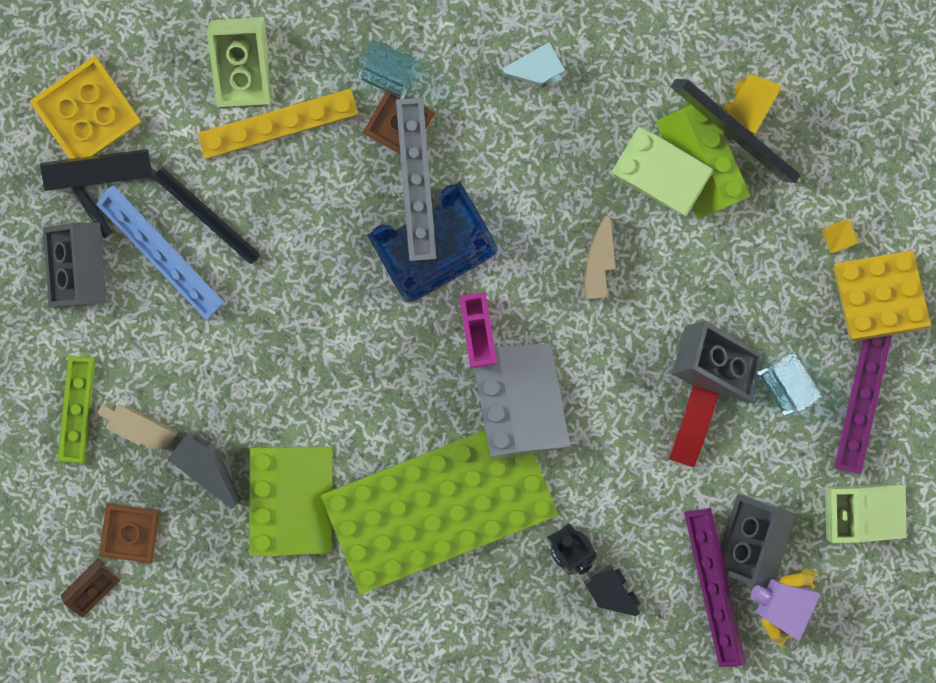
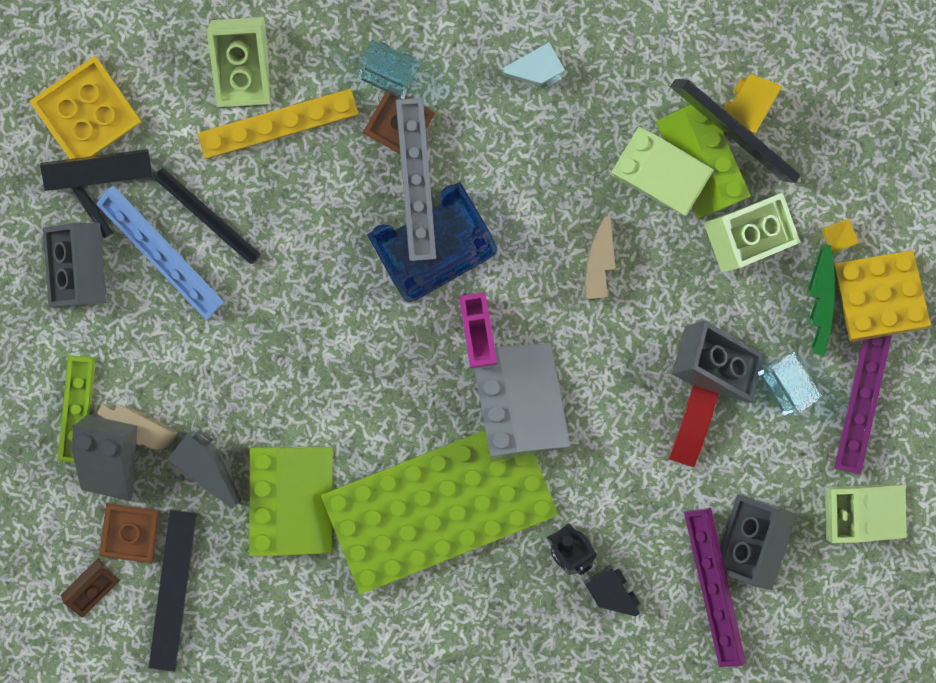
(105, 456): none -> dark grey slope
(172, 590): none -> black tile
(752, 233): none -> yellowish green slope
(786, 605): lavender torso -> none
(823, 290): none -> green slope

